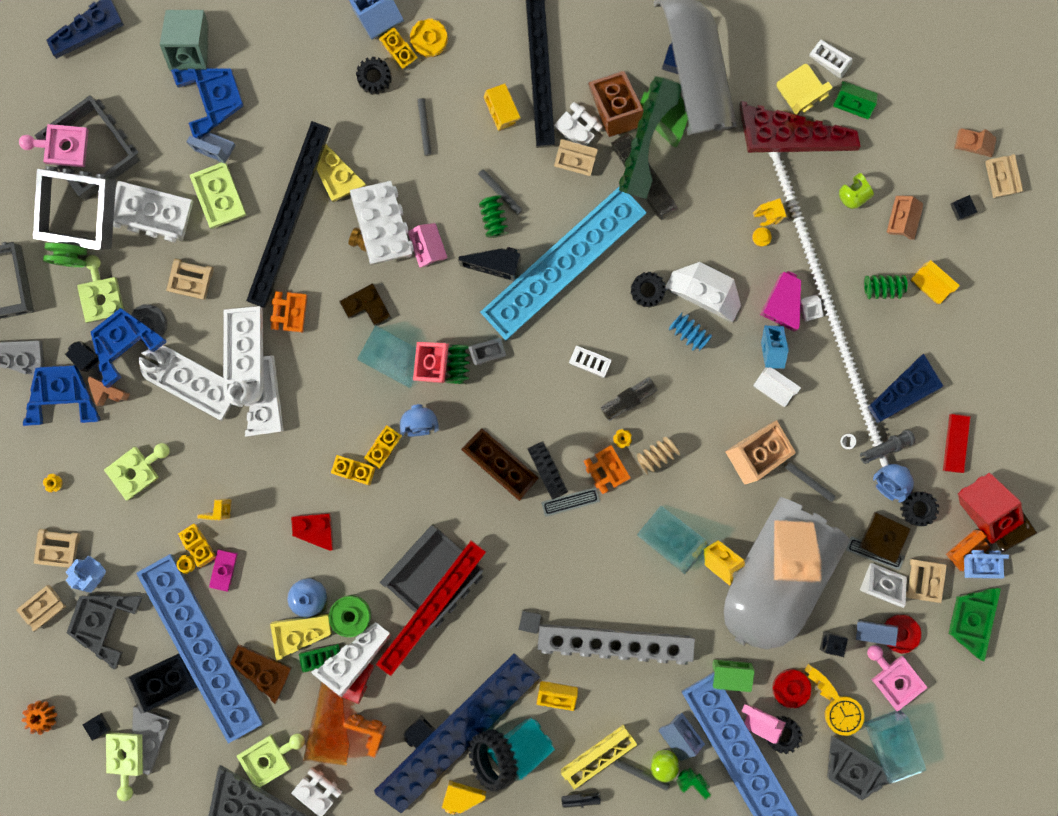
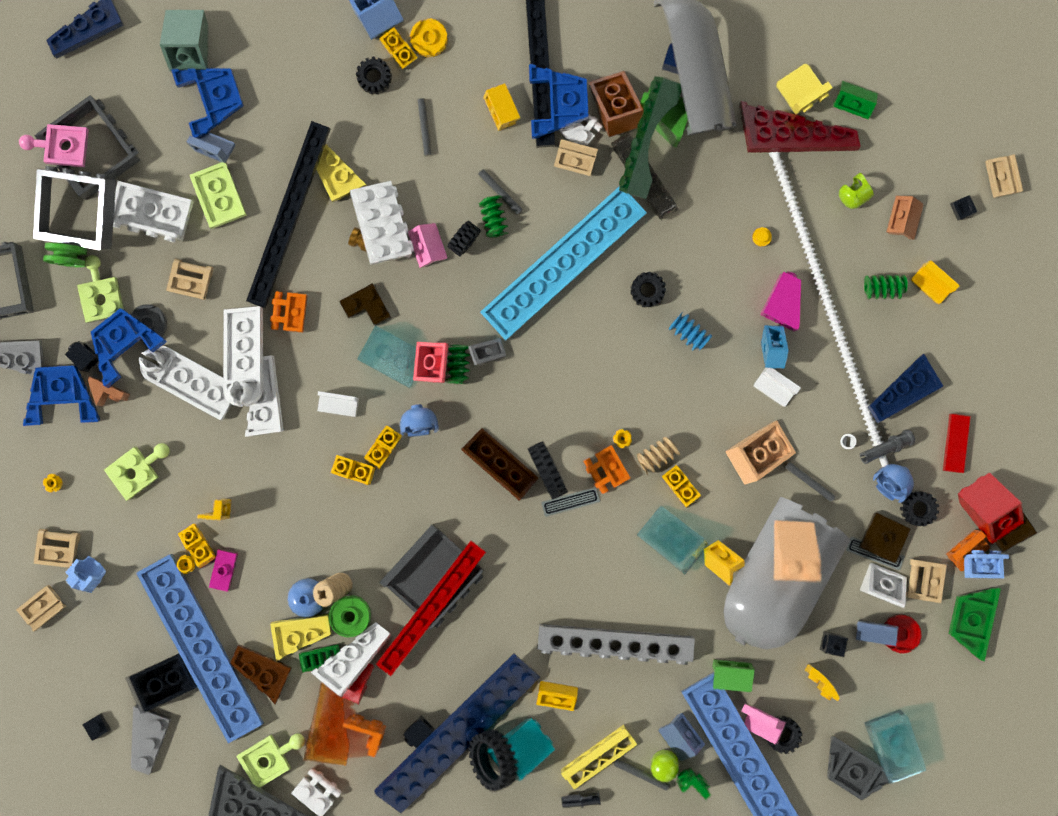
(39, 725): orange gear -> none
(93, 621): dark grey wing -> none
(126, 766): yellowish green plate -> none
(314, 529): red wing -> none
(332, 589): none -> tan piece
(338, 404): none -> white panel
(461, 797): yellow slope -> none
(464, 238): none -> black tyre
(497, 262): black slope -> none
(529, 622): dark grey tile -> none
(567, 100): none -> blue wing
(602, 373): white slope -> none
(629, 399): clear smoke piece -> none
(681, 486): none -> yellow slope
(706, 289): white wedge -> none
(772, 211): yellow hinge -> none
(791, 688): red tile -> none
(811, 308): white slope -> none
(833, 68): white slope -> none
(844, 715): yellow tile -> none
(886, 679): bright pink plate -> none
(975, 142): nougat slope -> none

